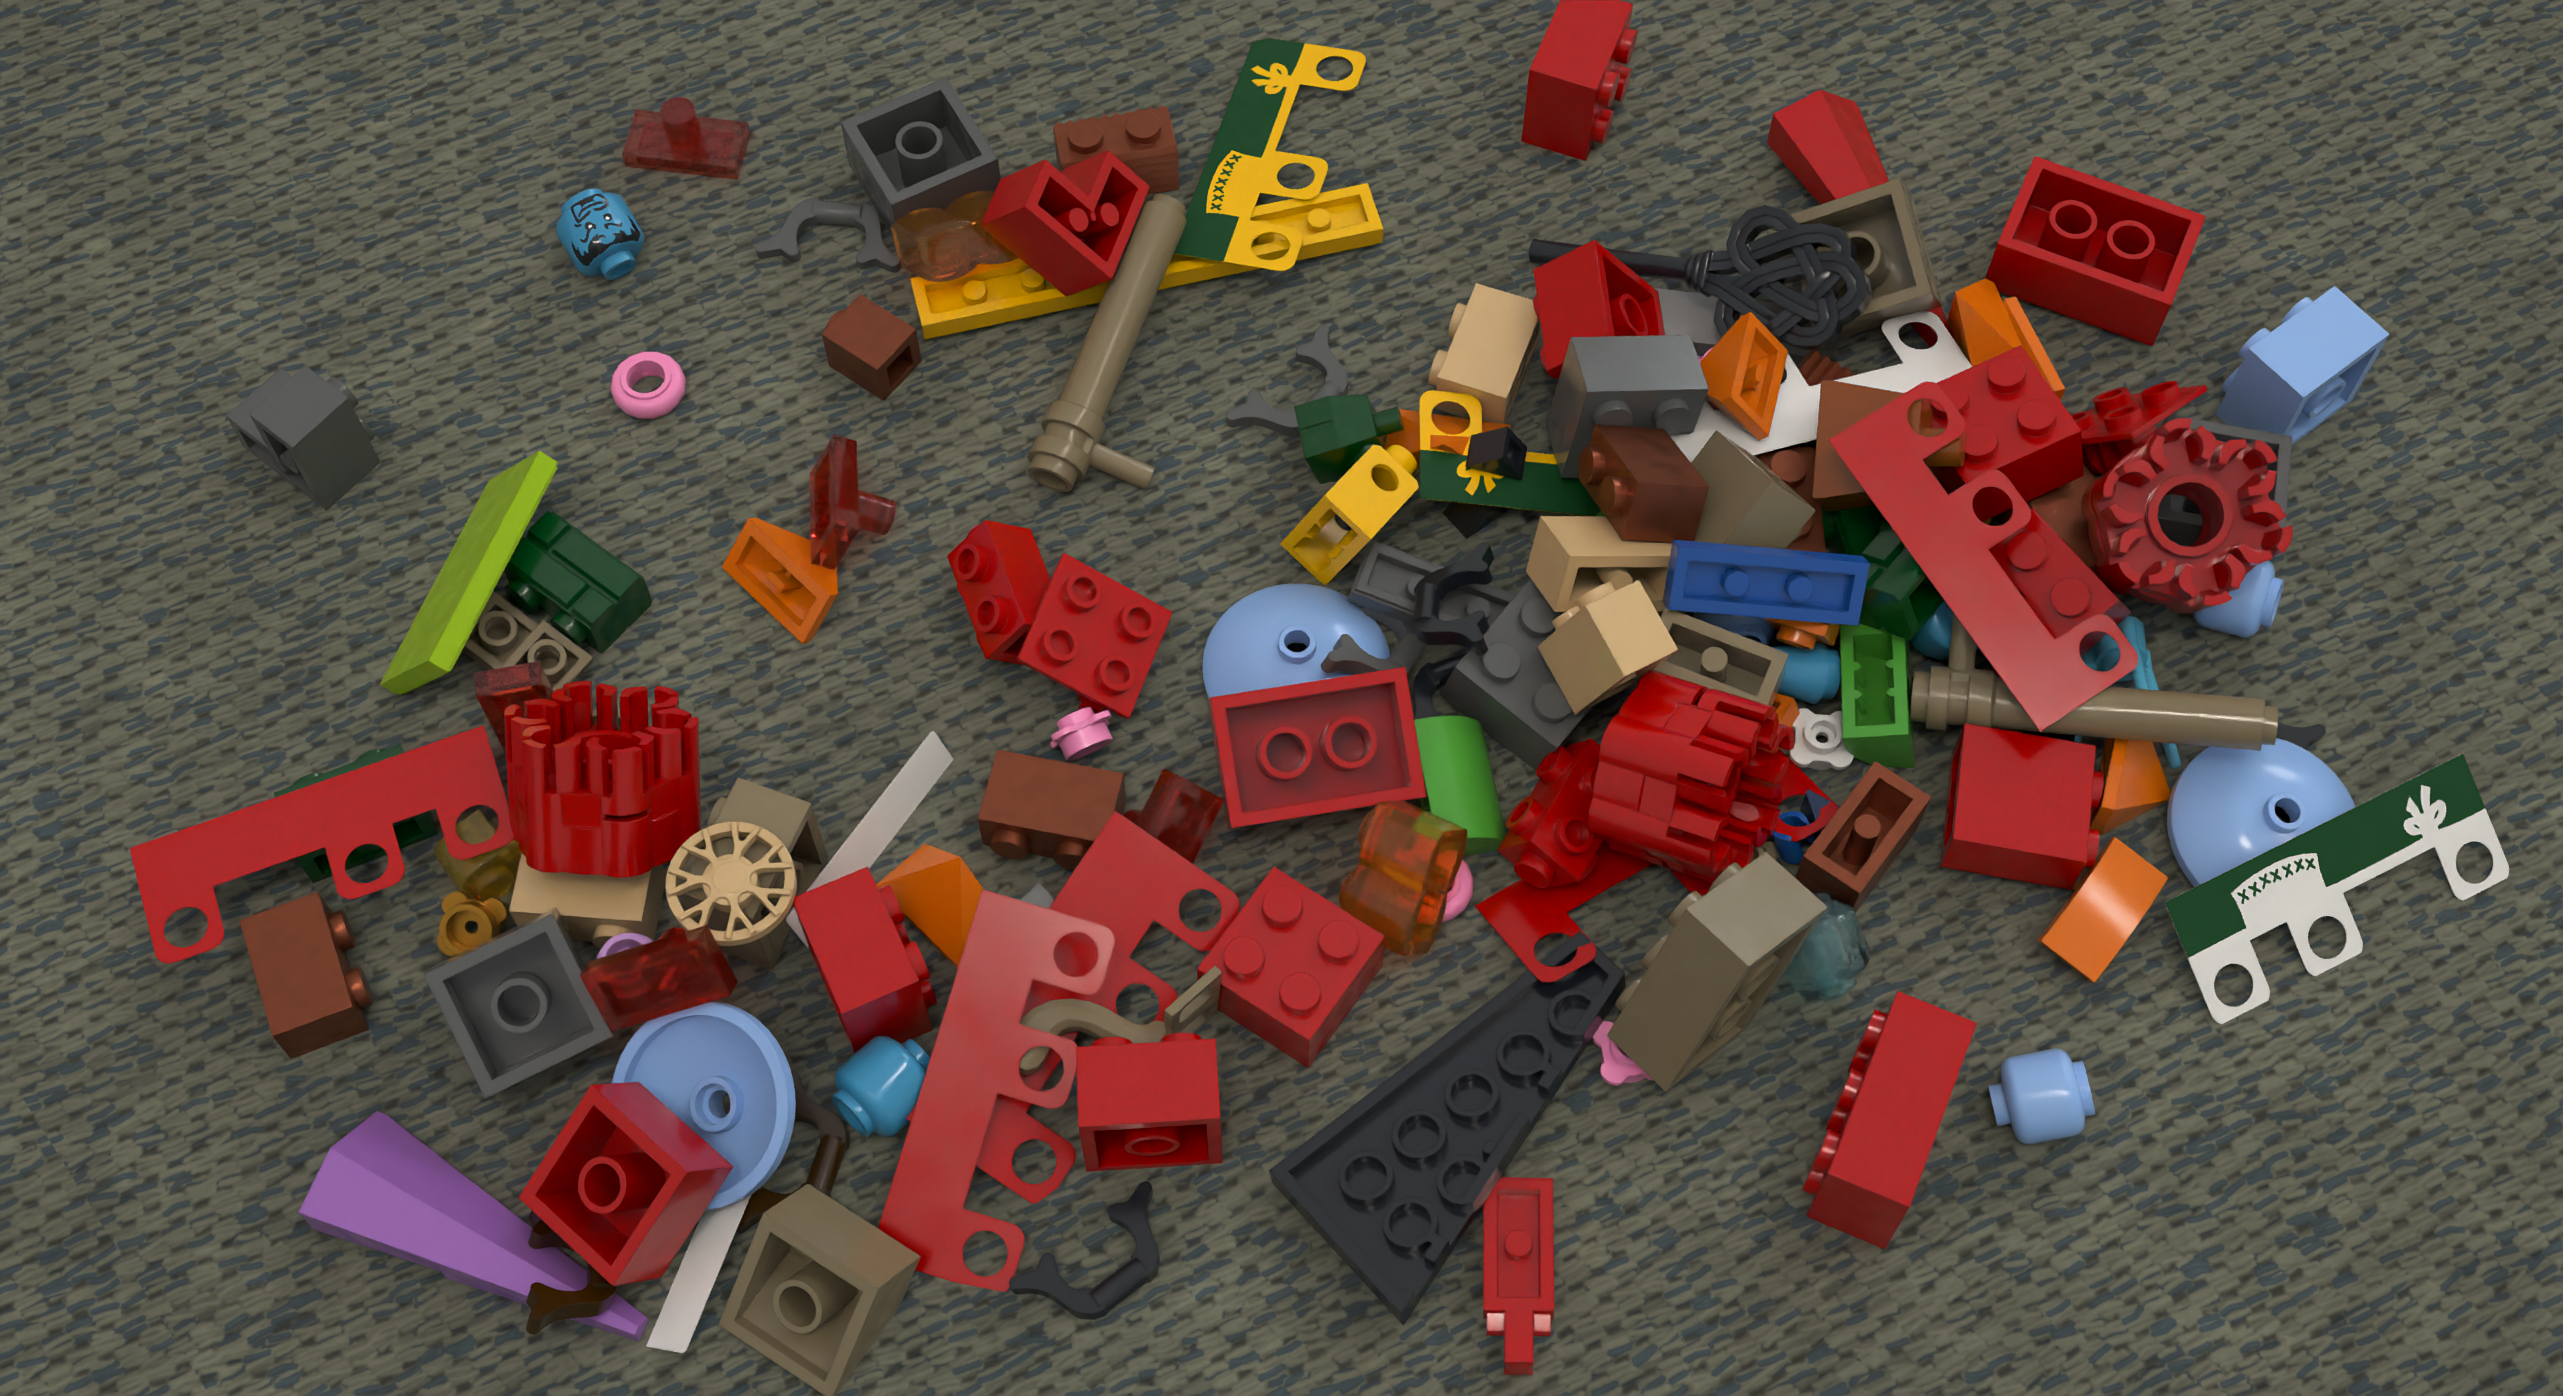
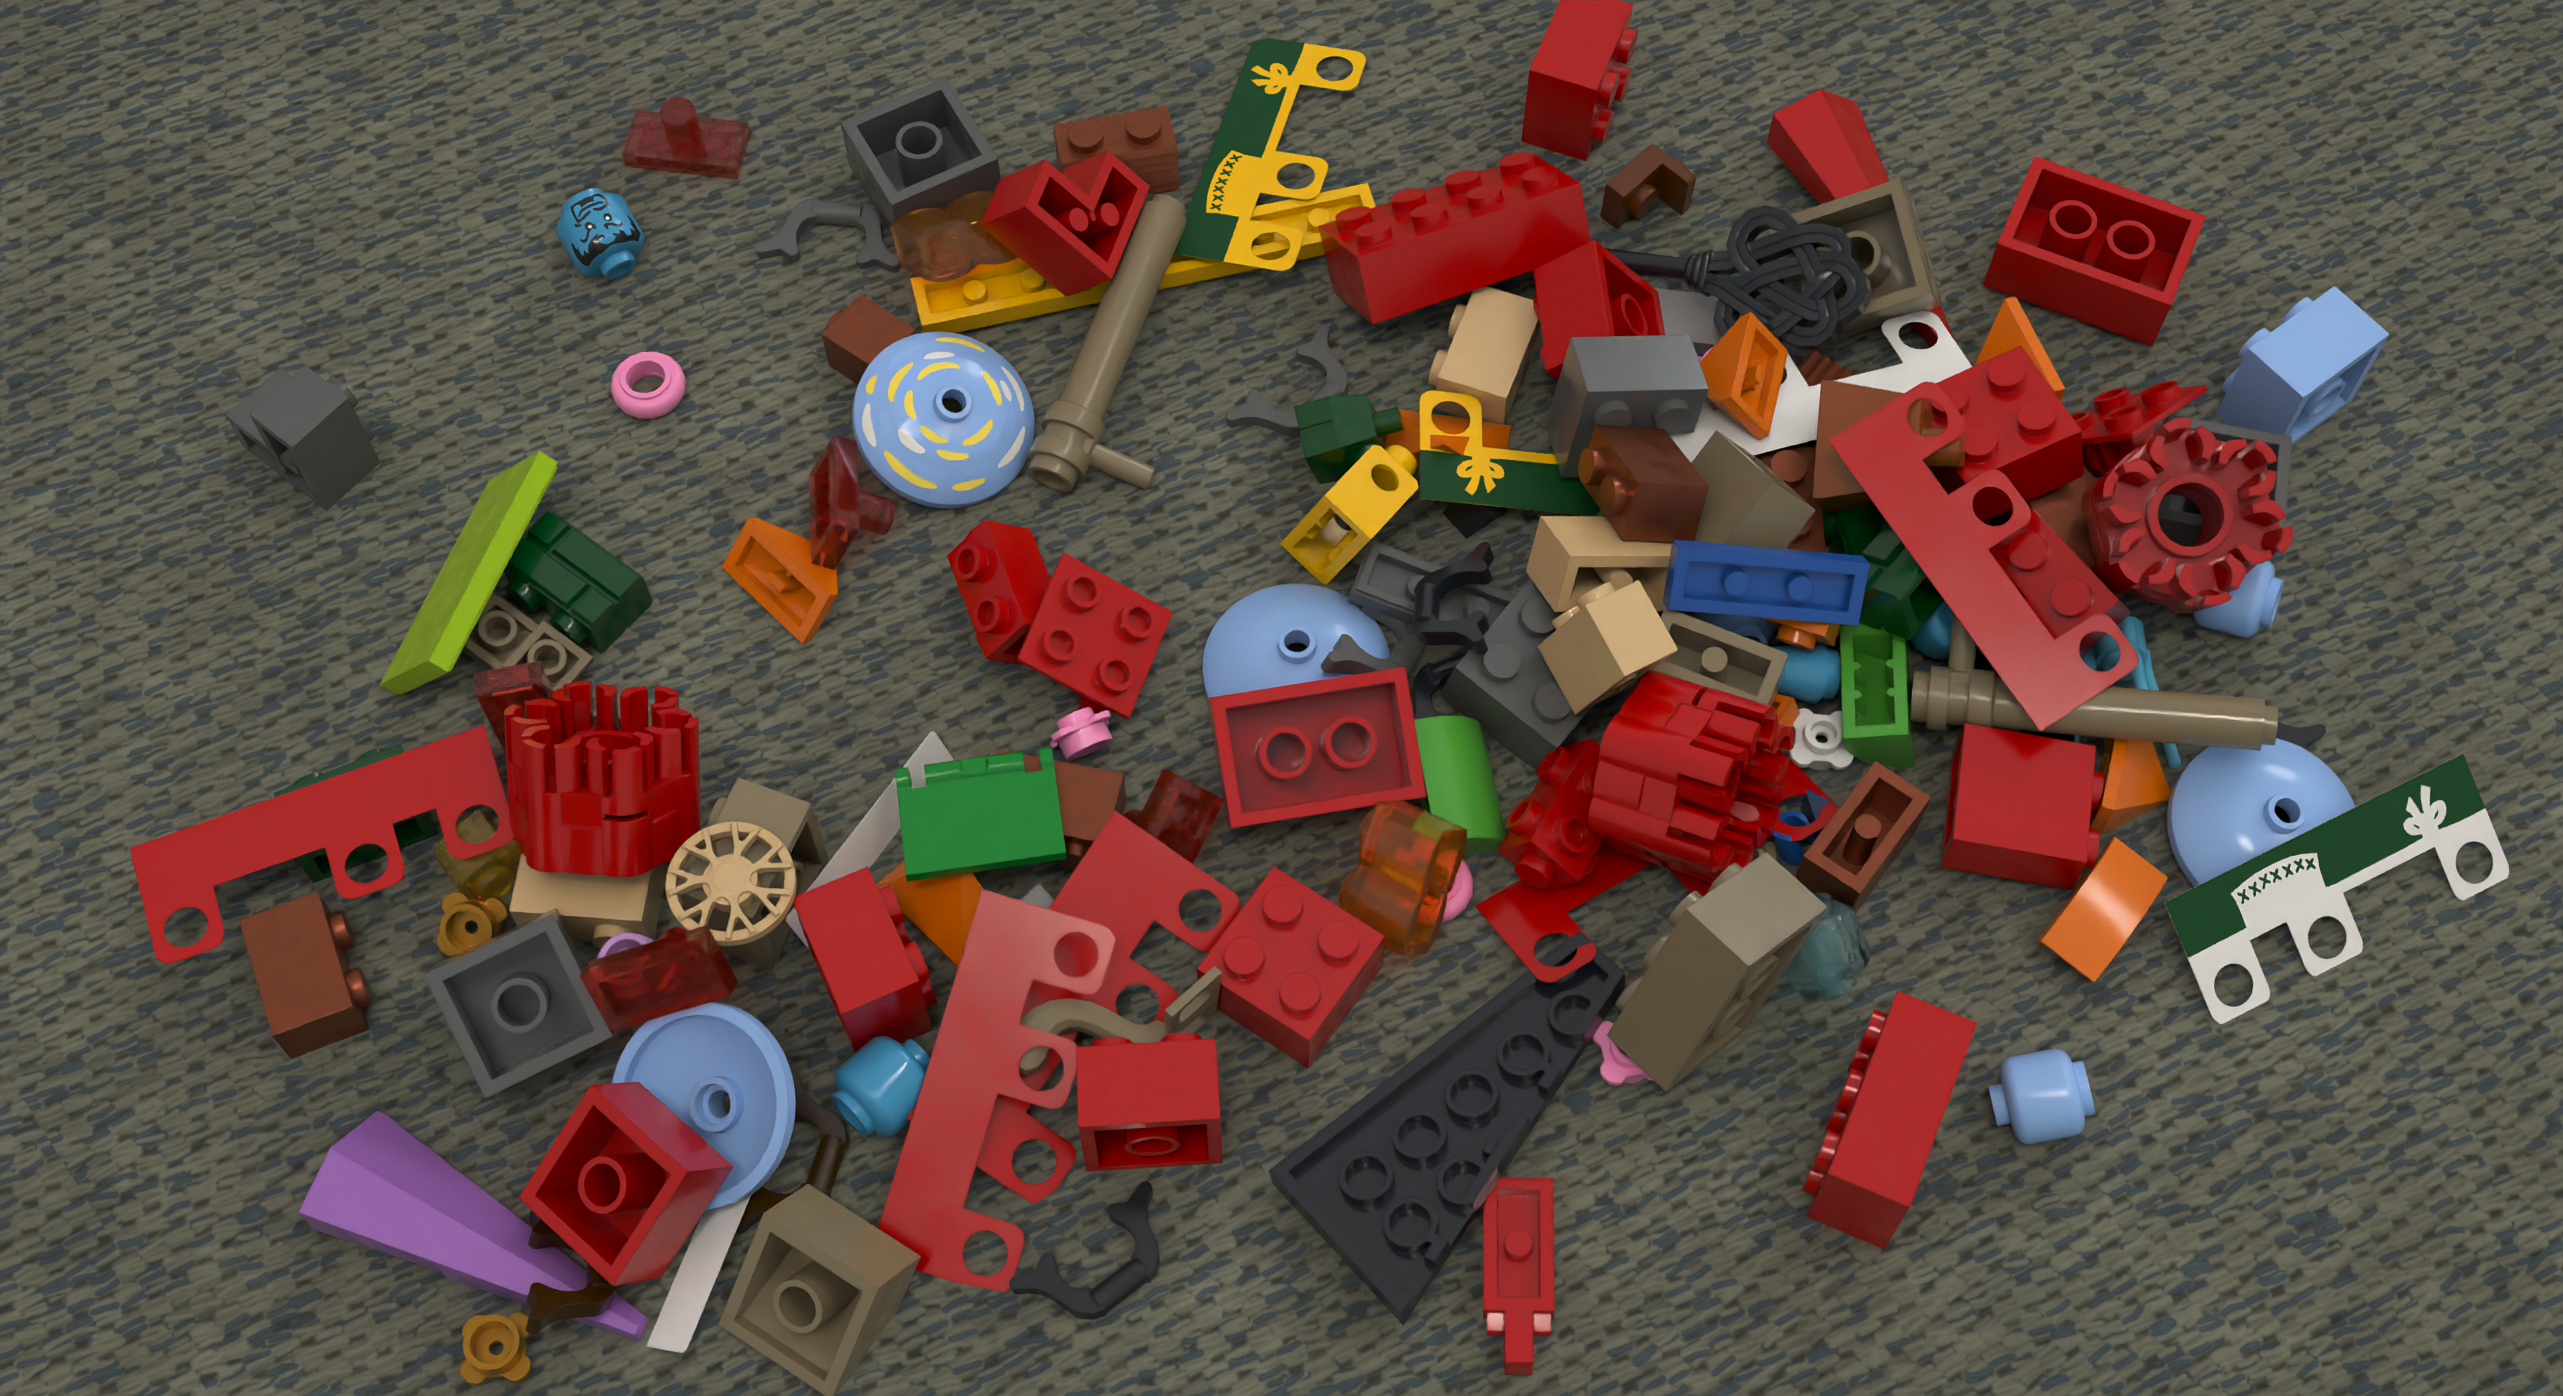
(481, 1334): none -> pearl gold plate
(923, 447): none -> light blue dish
(980, 816): none -> green piece
(1453, 236): none -> red brick
(1497, 453): black piece -> none
(1644, 181): none -> reddish brown bracket
(1981, 322): orange slope -> none

